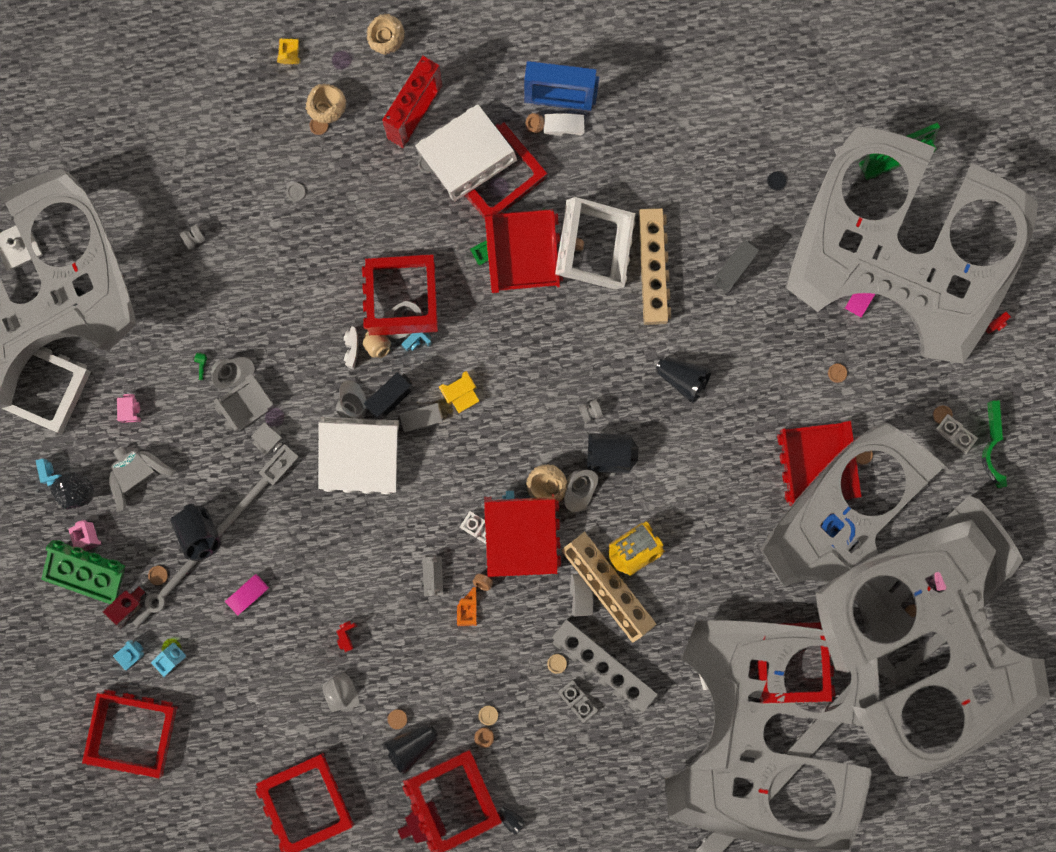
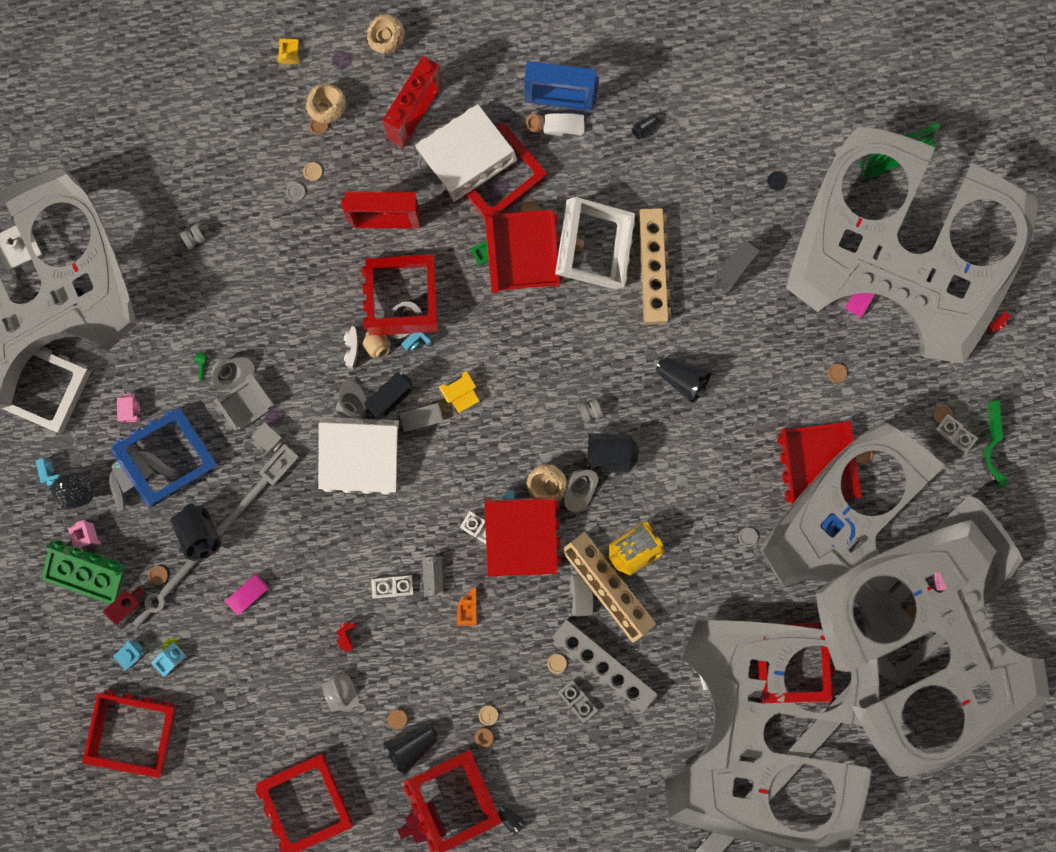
(147, 494): none -> blue piece
(312, 171): none -> tan piece
(382, 210): none -> red piece
(392, 587): none -> white slope
(482, 582): medium nougat tile -> none
(530, 205): none -> medium nougat piece
(644, 127): none -> black cone
(748, 537): none -> light grey piece

